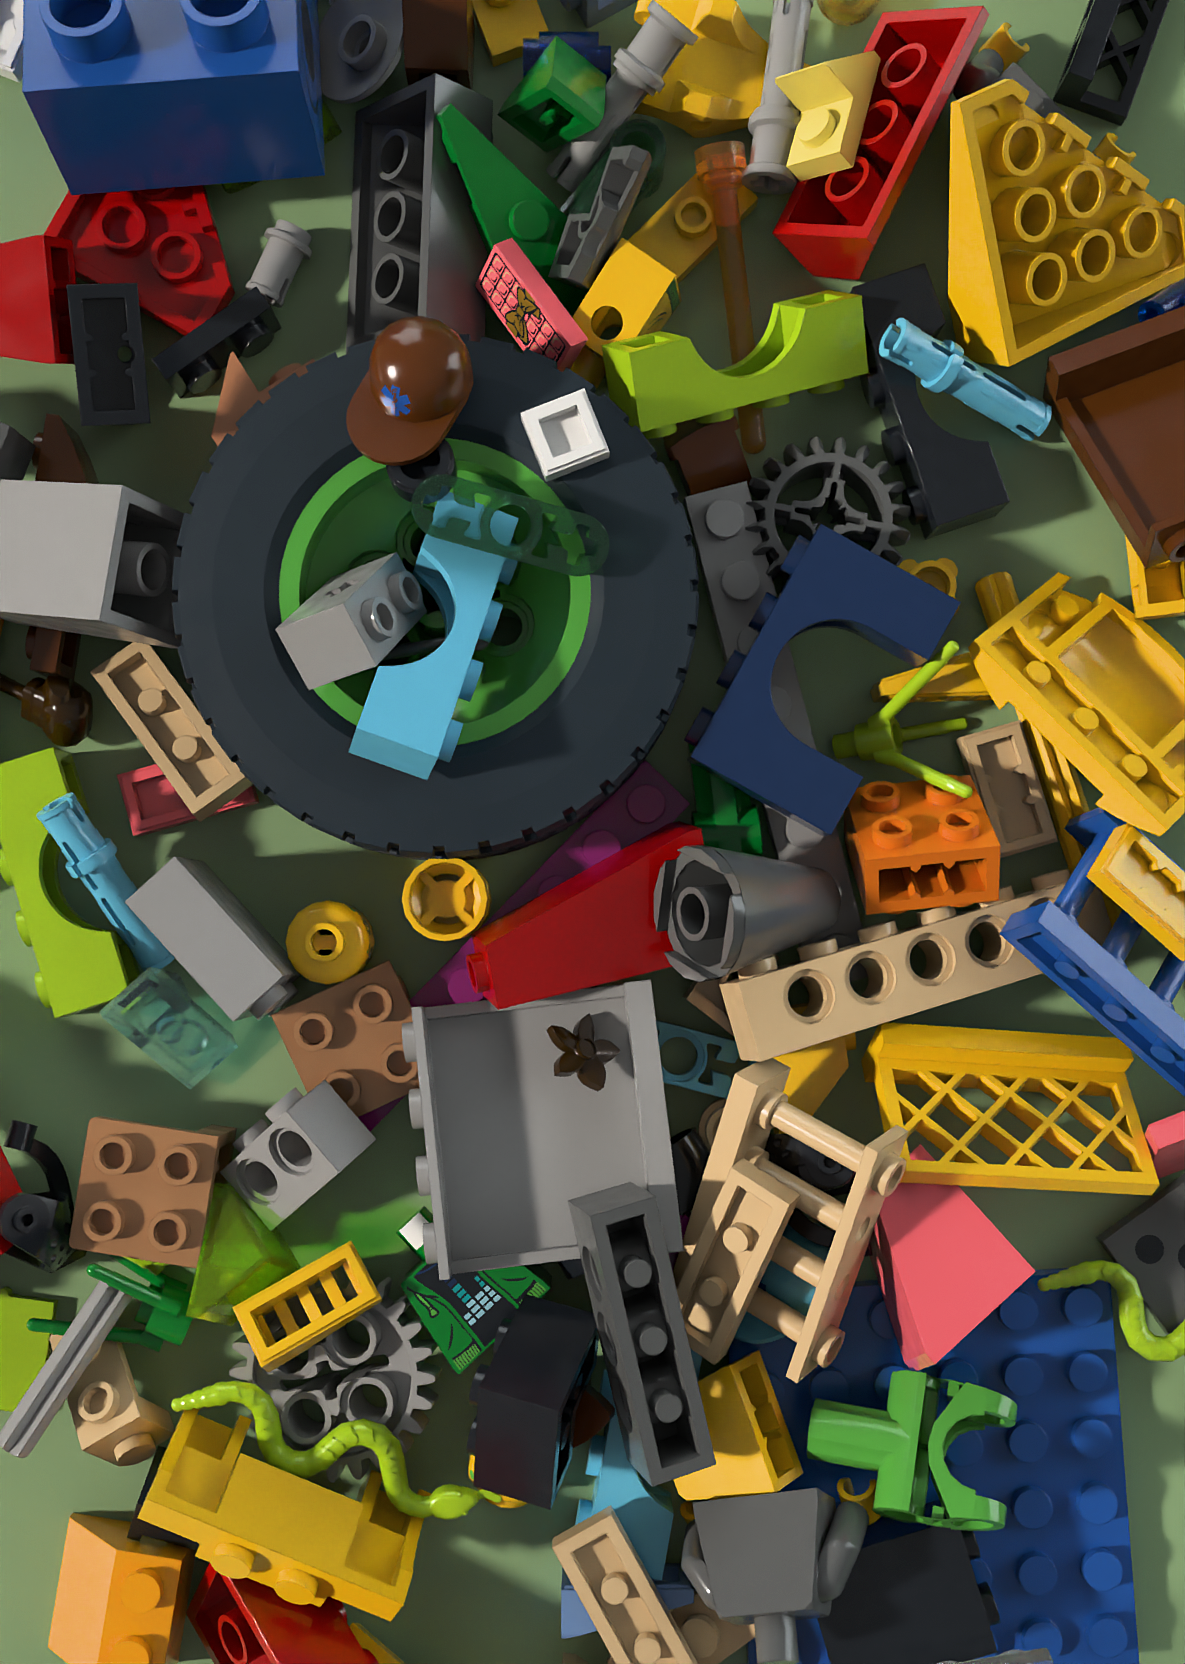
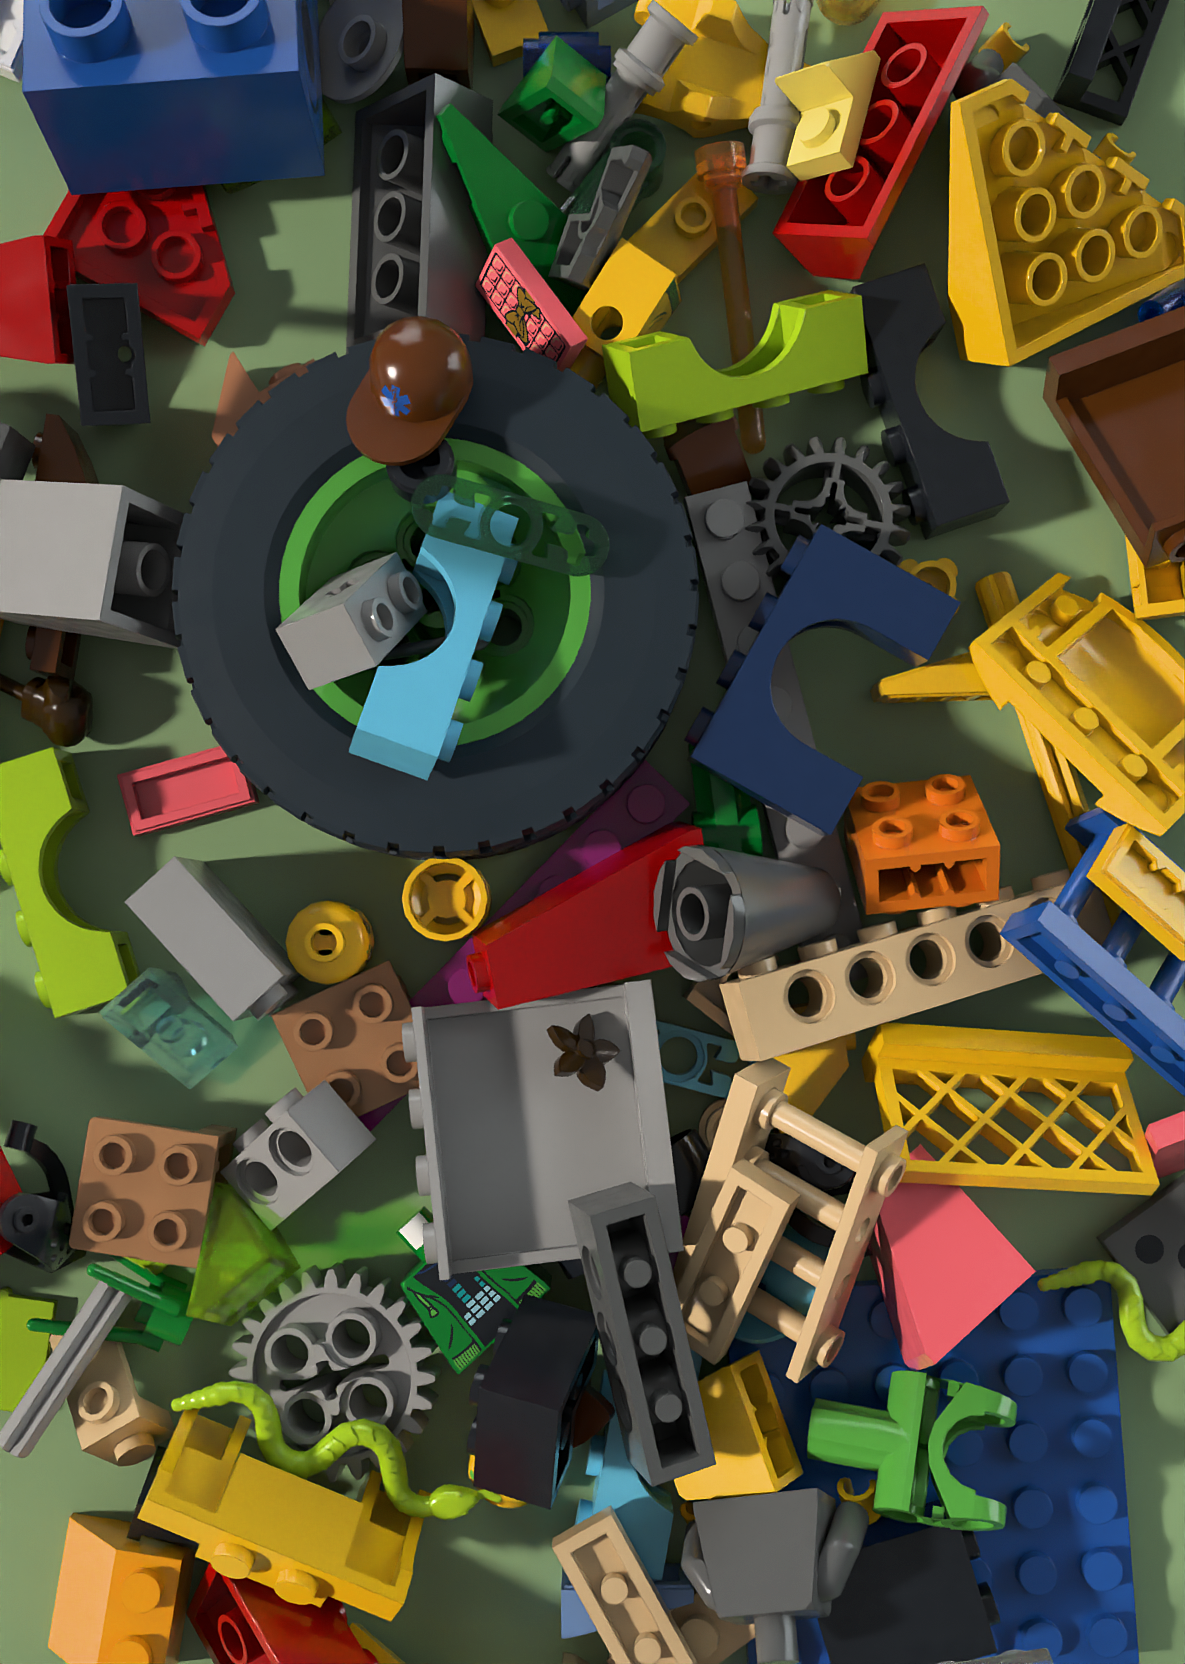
(101, 872): medium azure pin -> none
(170, 729): tan plate -> none
(200, 356): black plate -> none
(275, 1297): yellow slope -> none
(280, 261): light grey pin -> none
(565, 435): white tile -> none
(883, 738): lime plant -> none
(947, 369): medium azure pin -> none
(1008, 787): tan plate -> none

